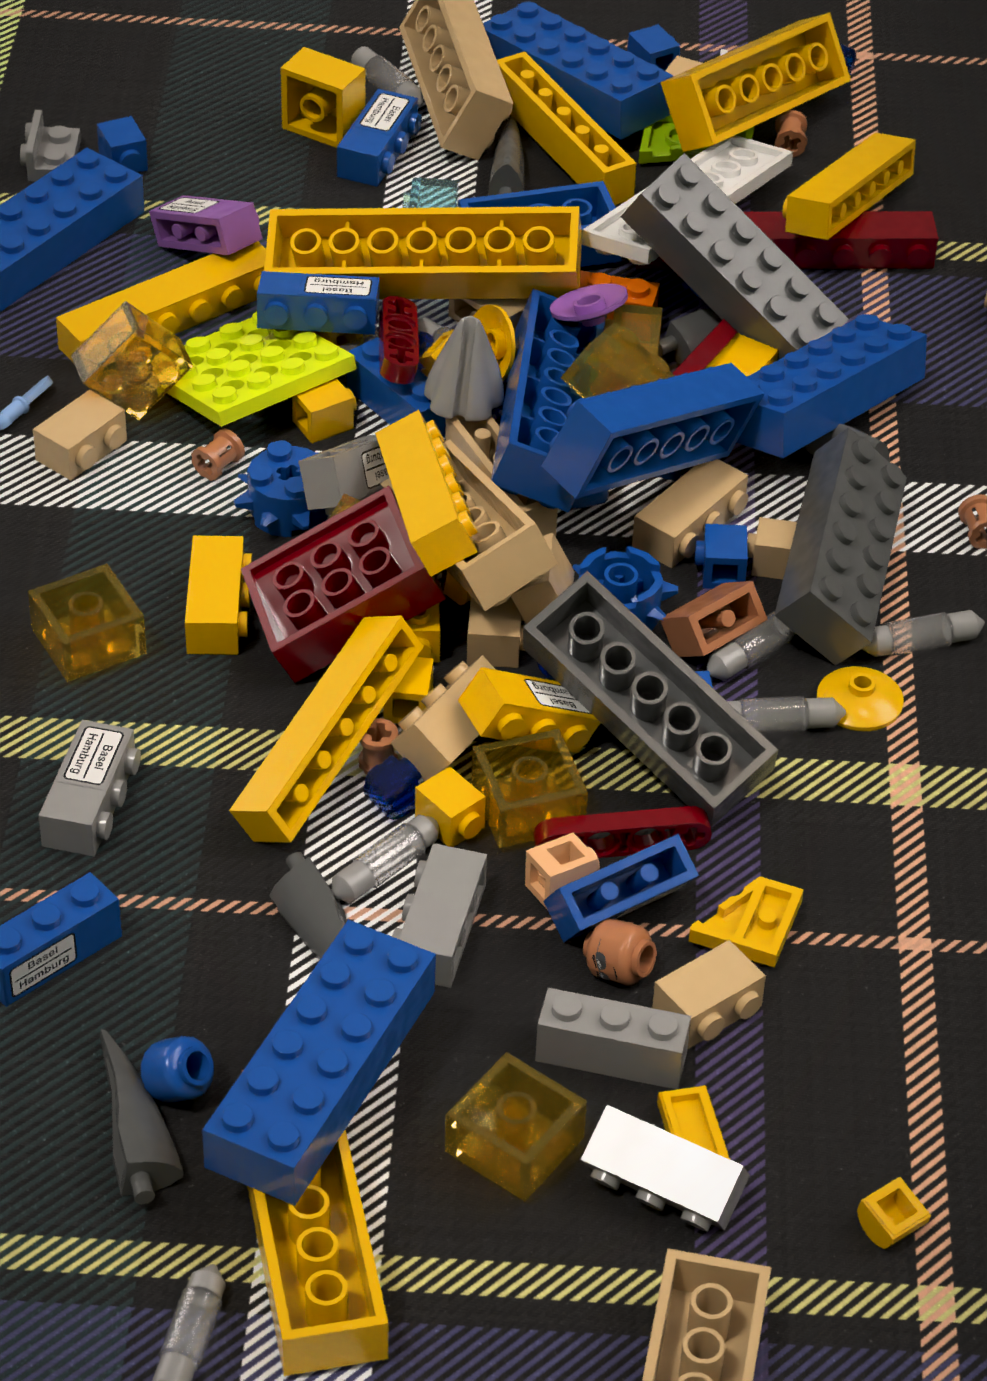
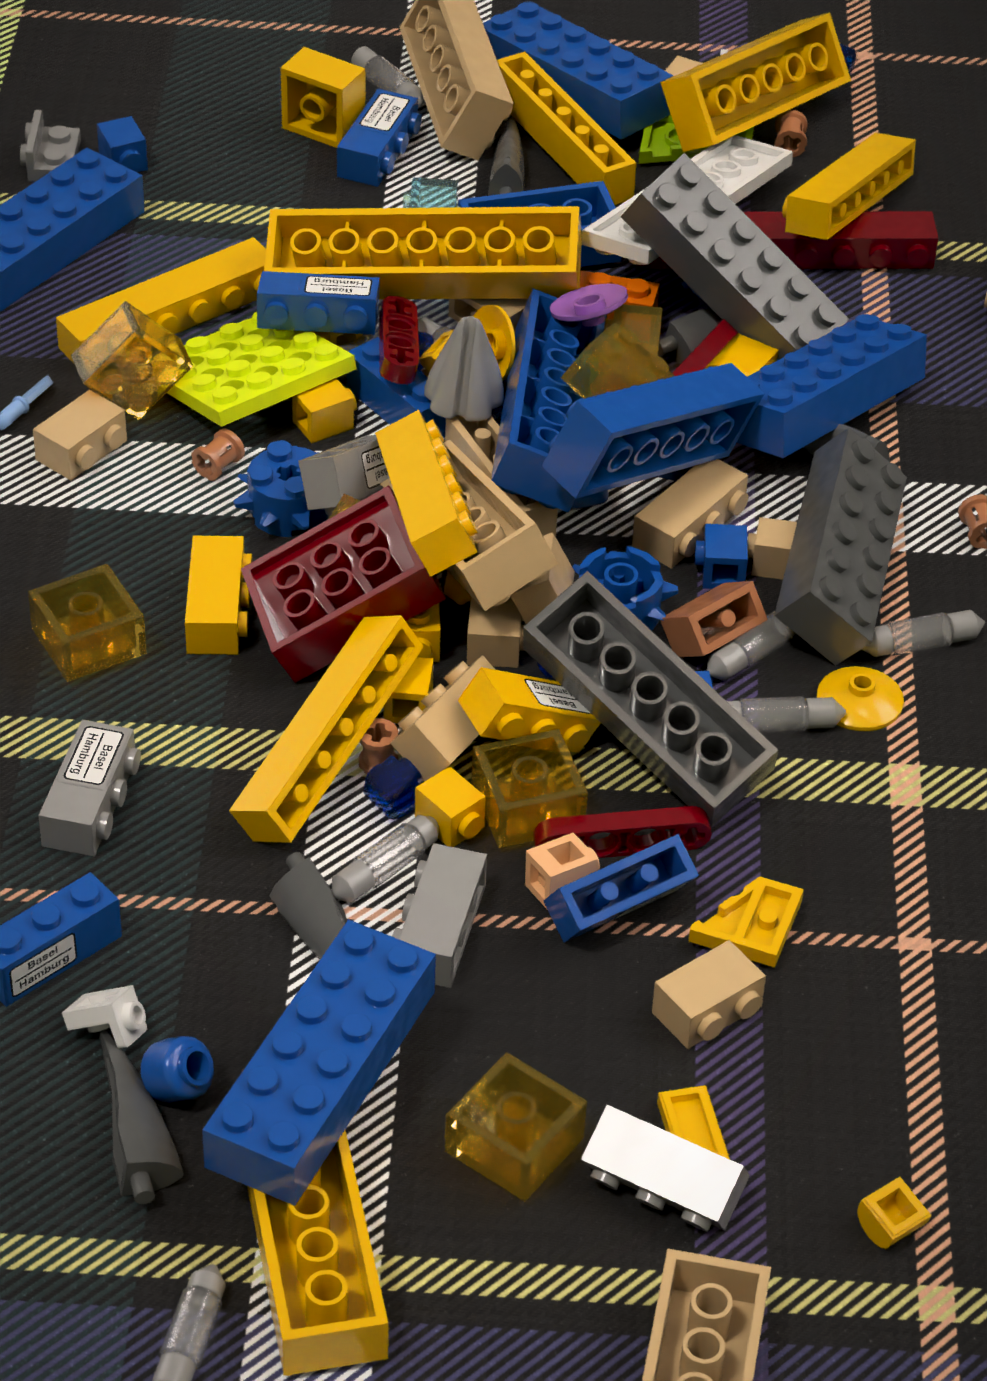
(109, 1008): none -> white bracket
(206, 224): medium lavender brick -> none
(612, 1038): light grey brick -> none
(619, 952): nougat head -> none
(654, 46): blue brick -> none

